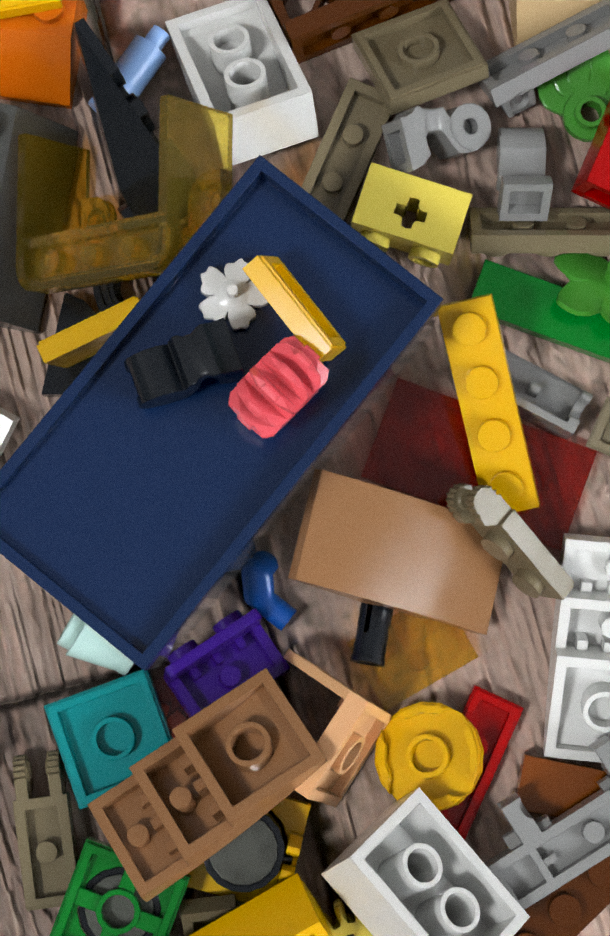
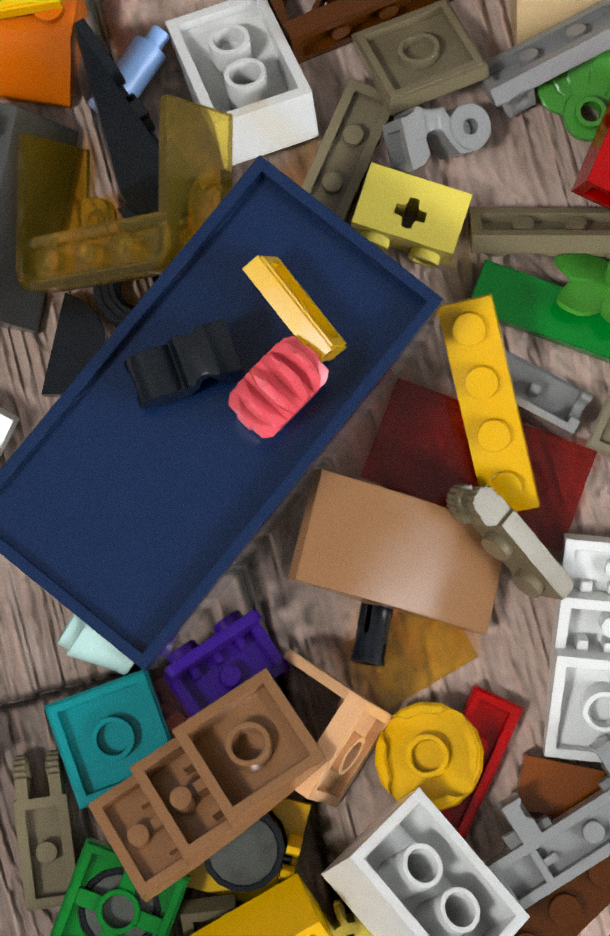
(85, 337): yellow tile -> none
(230, 295): white plant -> none
(259, 589): blue arm -> none
(521, 175): light grey leg -> none

